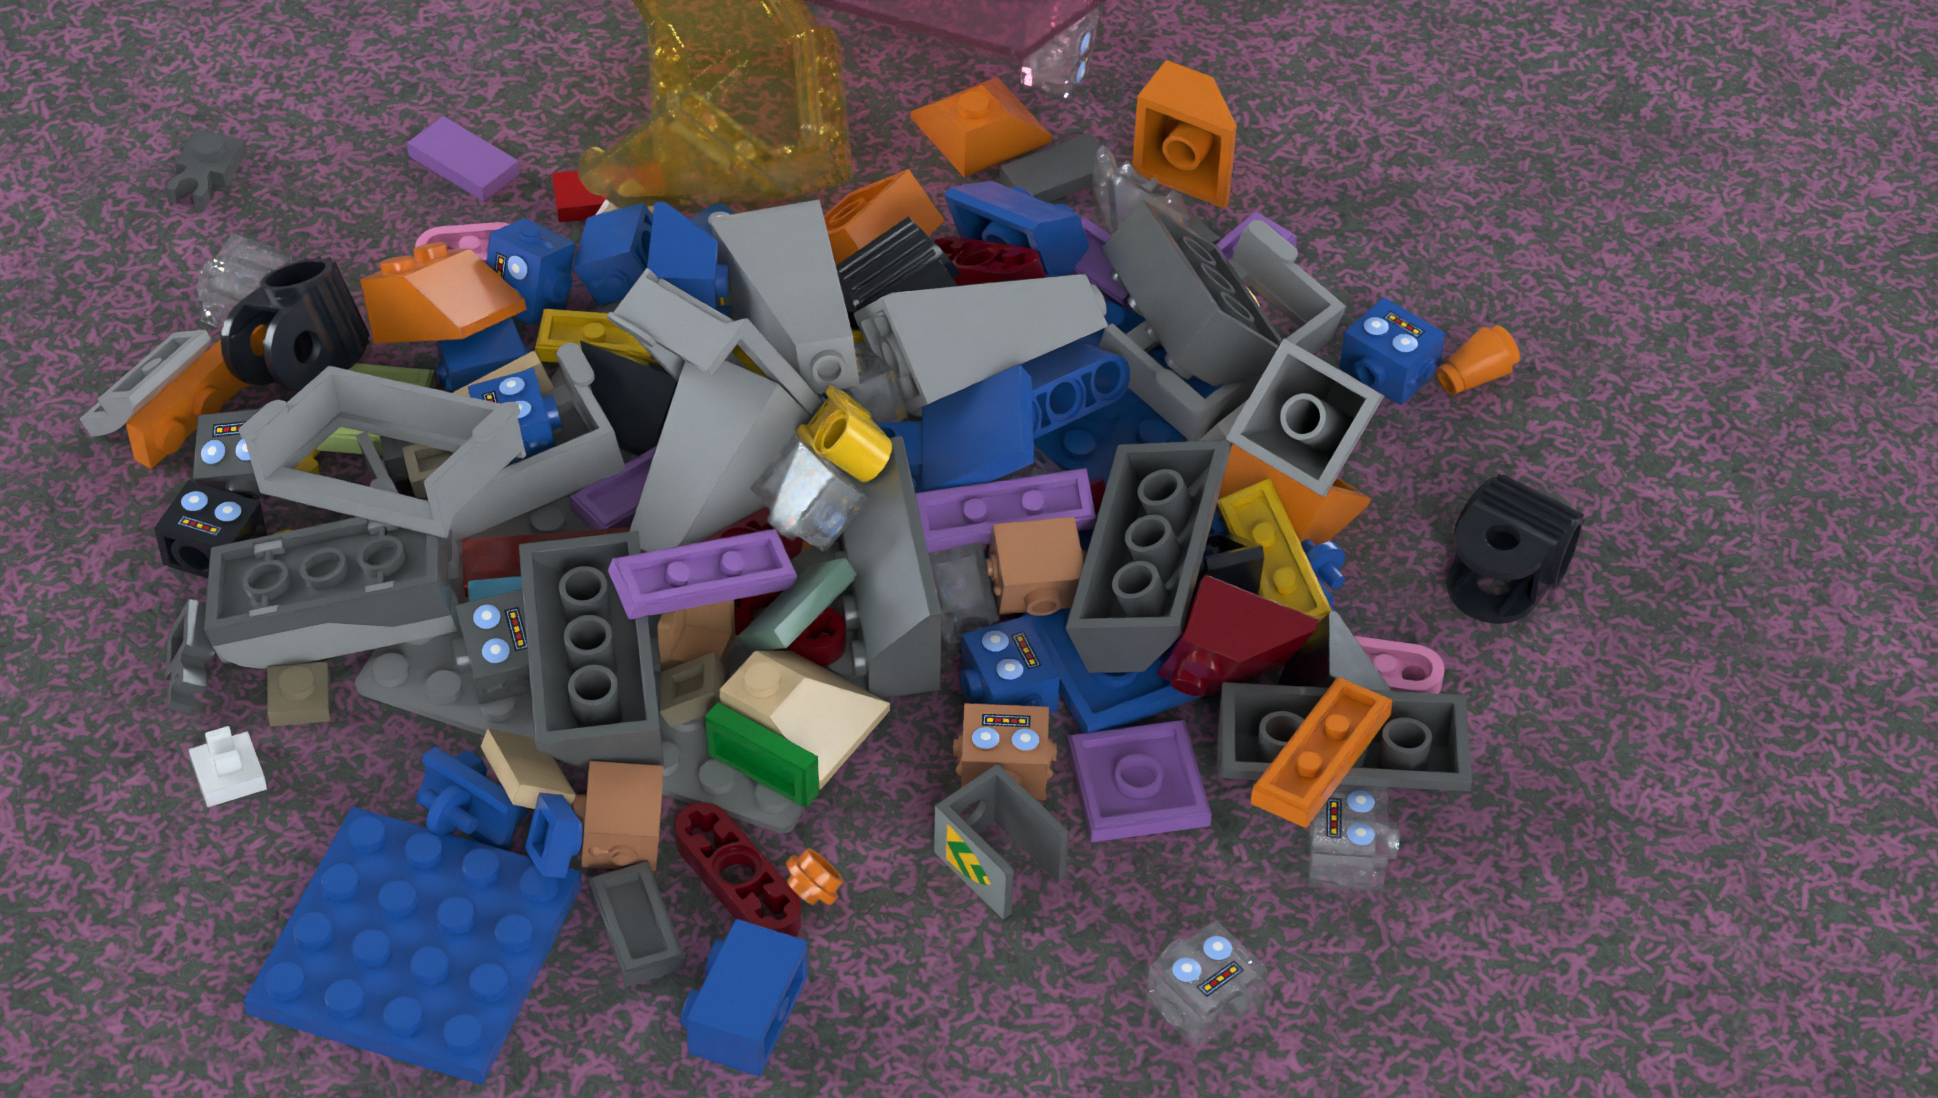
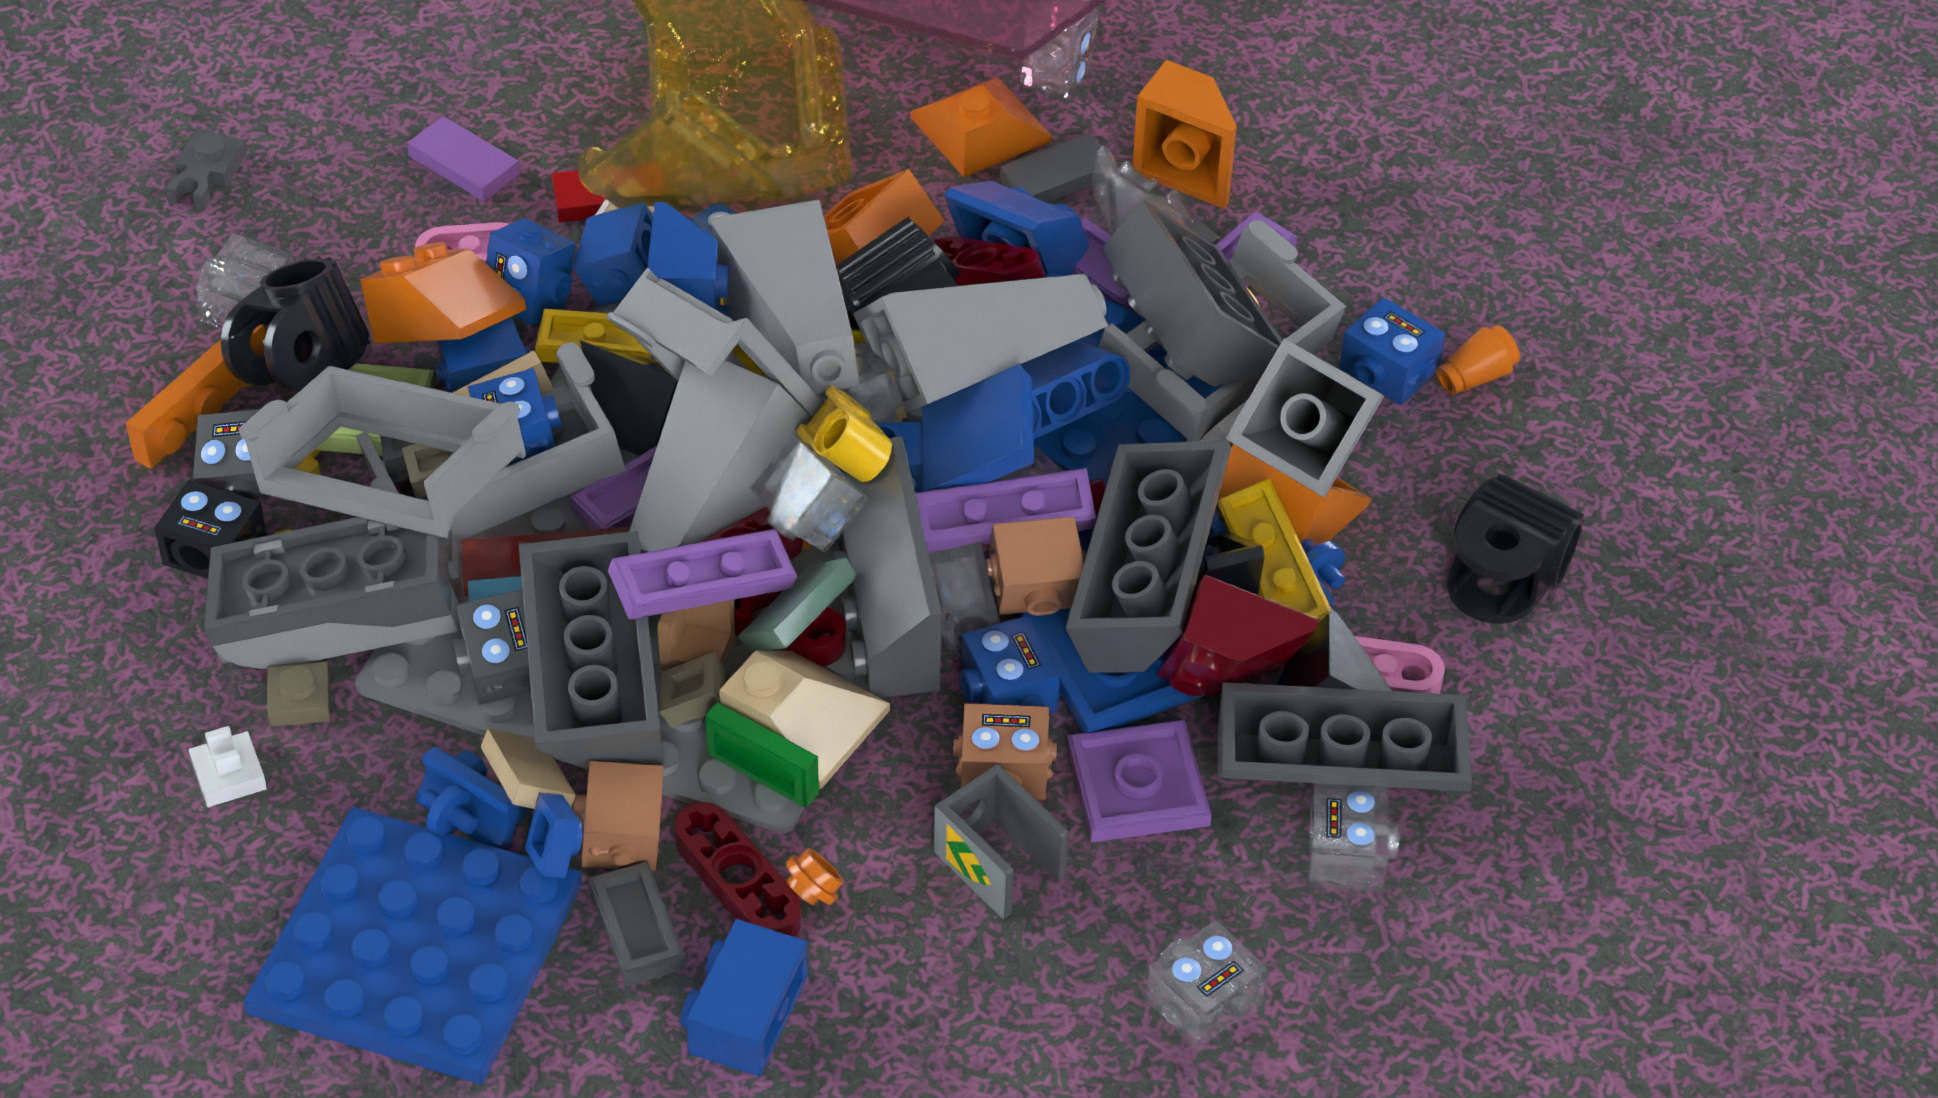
(145, 381): light grey slope -> none
(186, 656): dark grey plate -> none
(1321, 752): orange tile -> none

